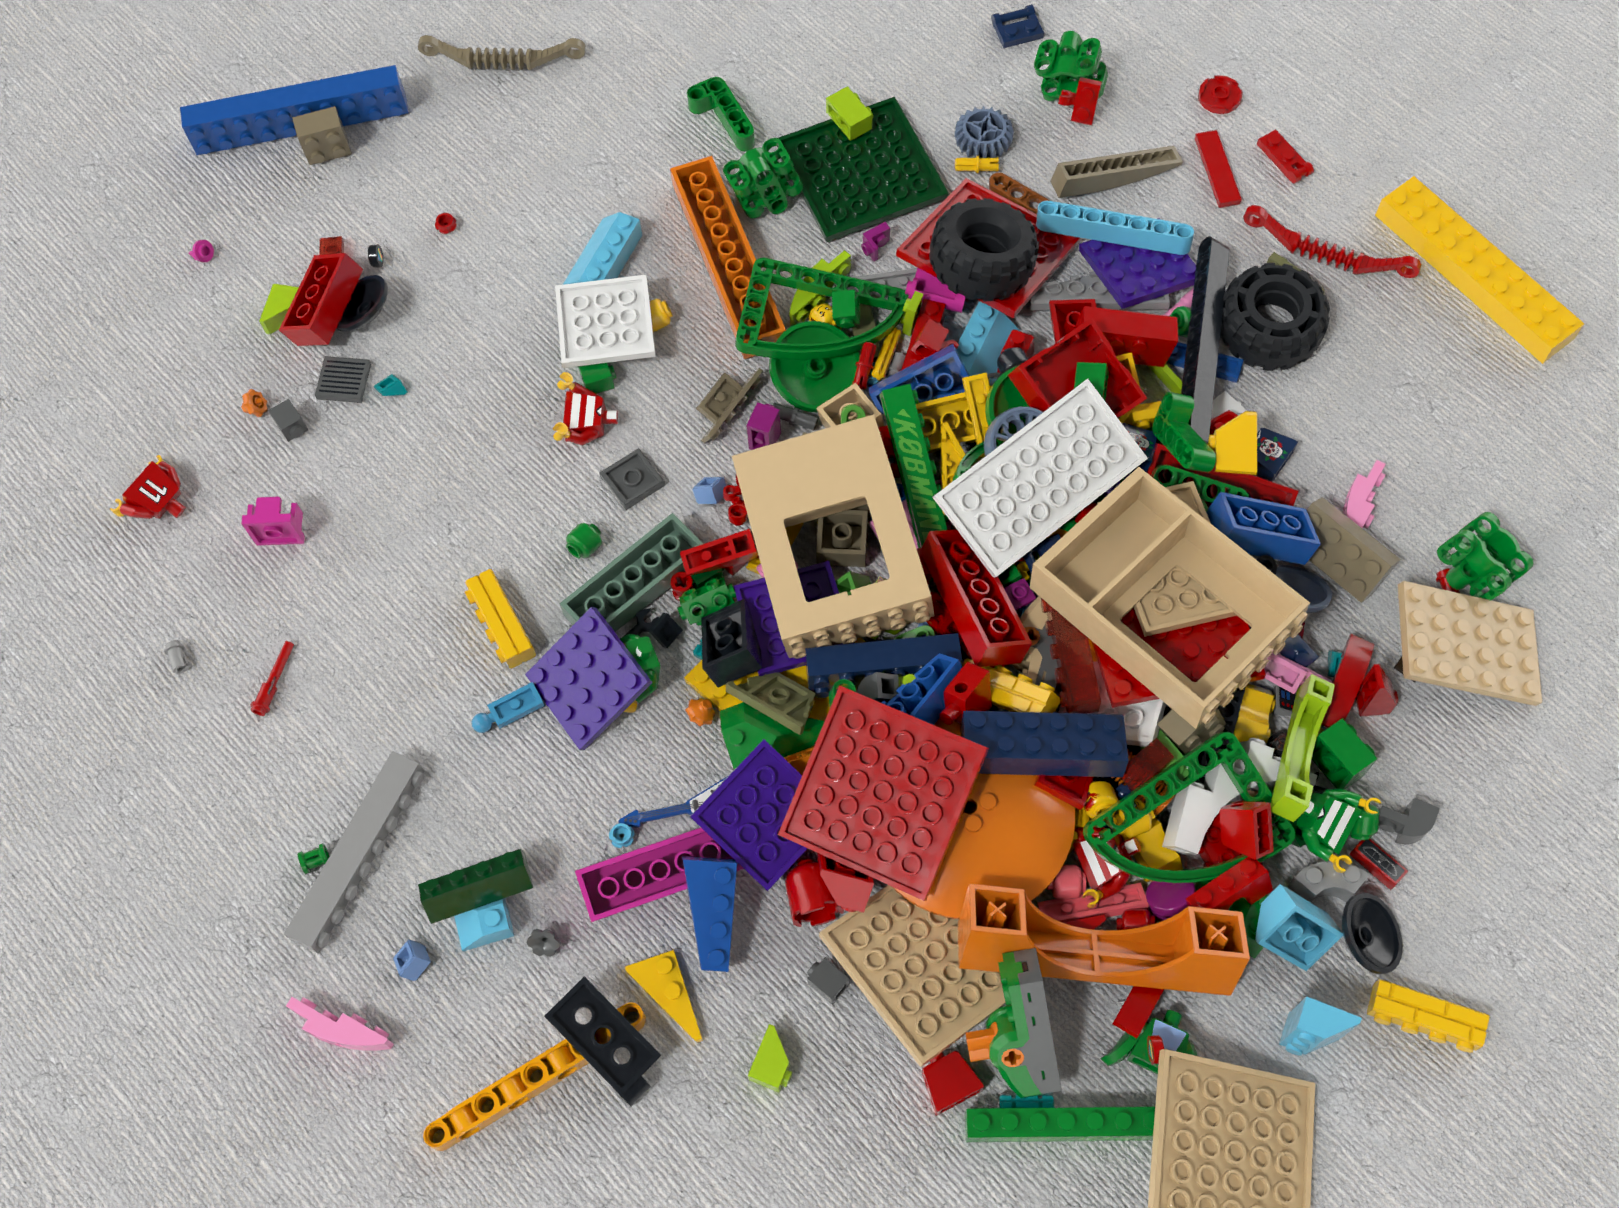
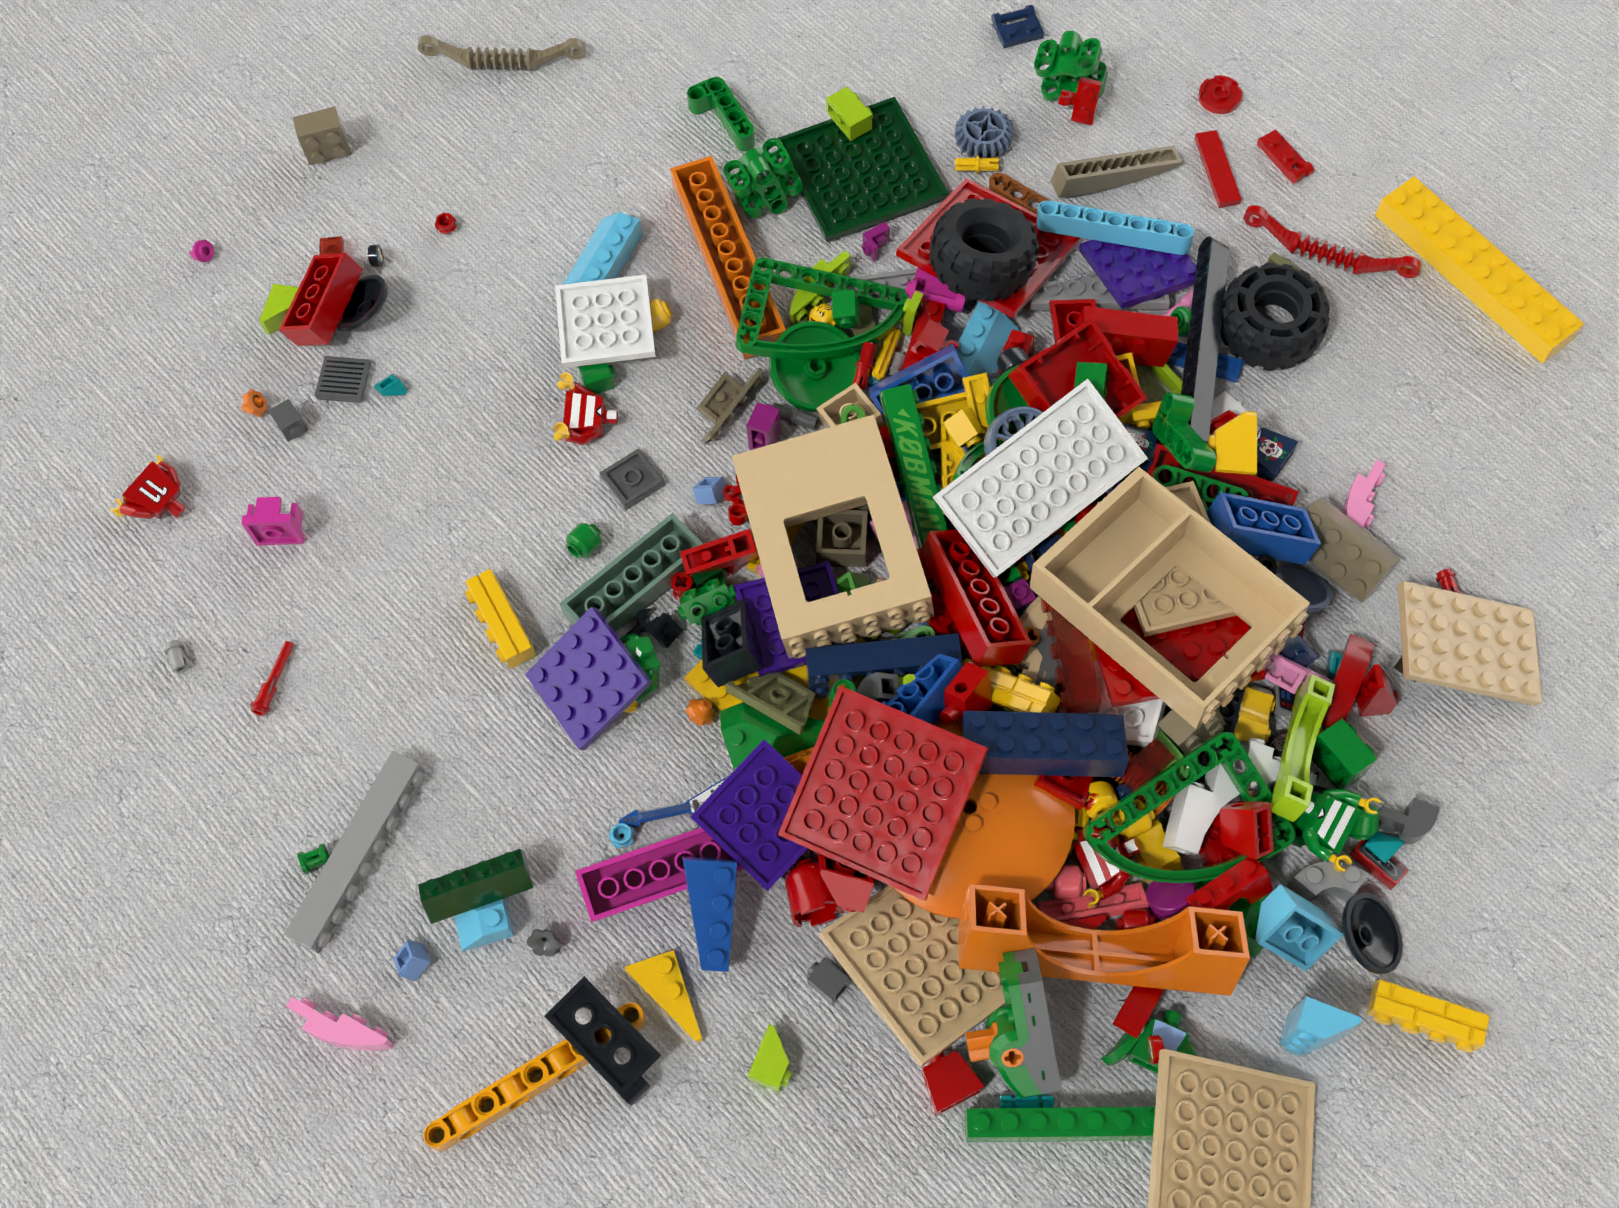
(269, 113): blue brick -> none
(509, 708): dark azure plate -> none
(964, 428): none -> yellow brick
(1384, 846): none -> teal slope
(1483, 558): green piece -> none

